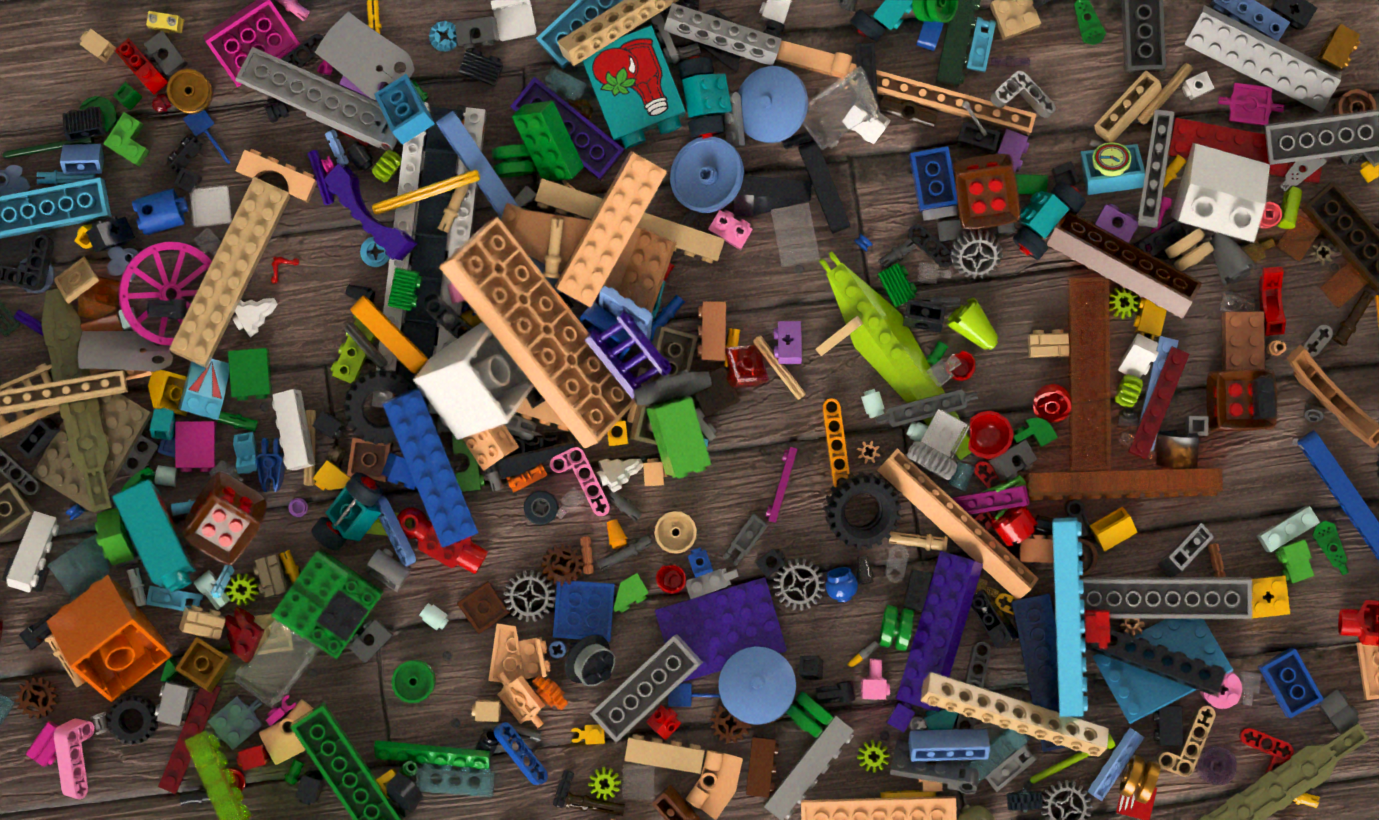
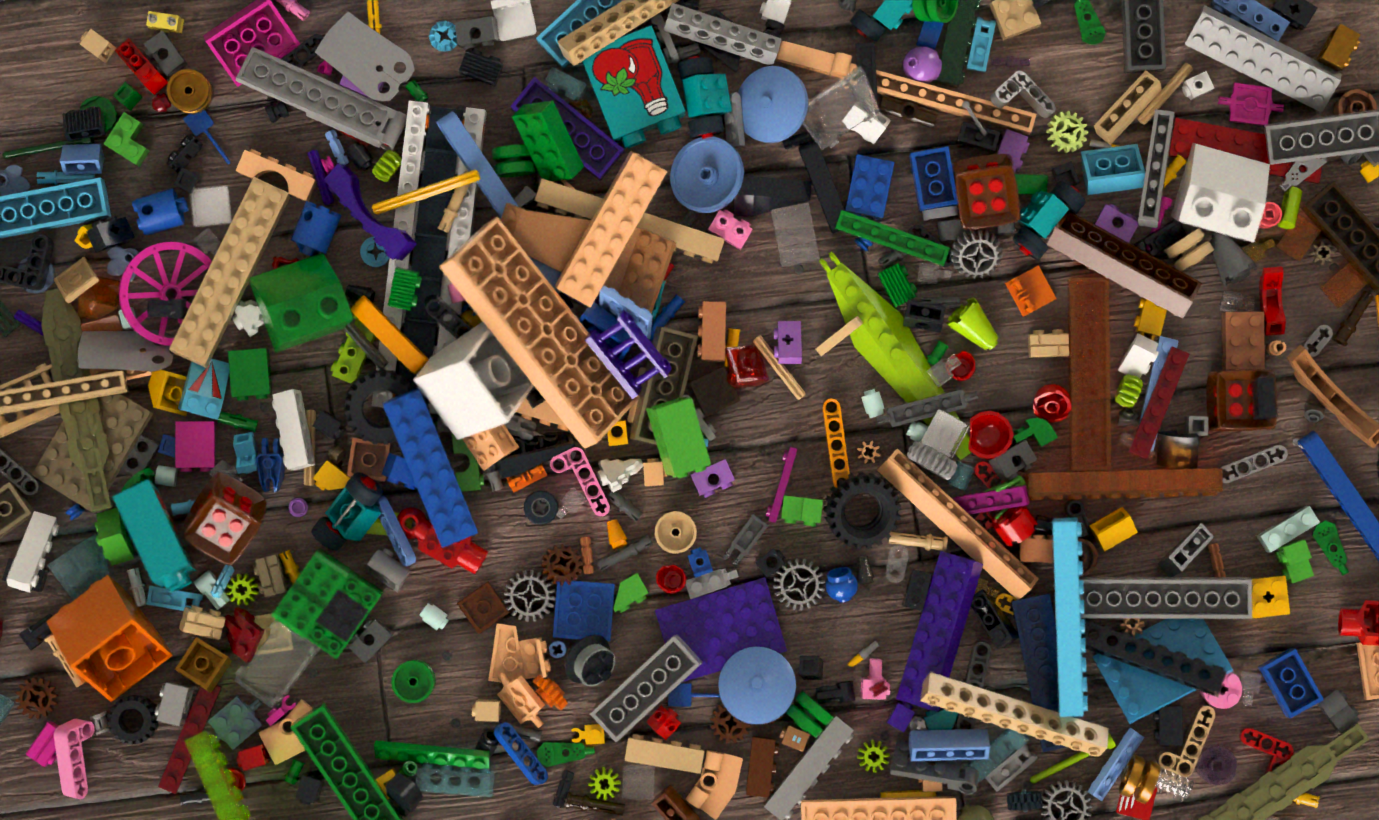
(38, 438): black brick -> none
(163, 424): teal slope -> none
(169, 670): green slope -> none
(301, 302): none -> green slope
(315, 229): none -> blue cylinder
(404, 109): dark azure slope -> none
(553, 258): tan pin -> none
(556, 755): none -> green piece
(672, 387): dark grey plate -> none
(701, 478): none -> medium lavender brick
(794, 737): none -> medium nougat brick
(801, 509): none -> bright green brick
(869, 187): none -> blue brick
(878, 688): none -> dark red bush
(892, 238): none -> green plate
(897, 628): green wheel -> none
(922, 64): none -> medium lavender cylinder
(1030, 291): none -> orange hinge
(1067, 140): none -> yellowish green gear
(1097, 627): red piece -> none
(1111, 159): tile -> none
(1129, 301): lime gear -> none
(1174, 784): none -> clear piece
(1252, 466): none -> light grey beam

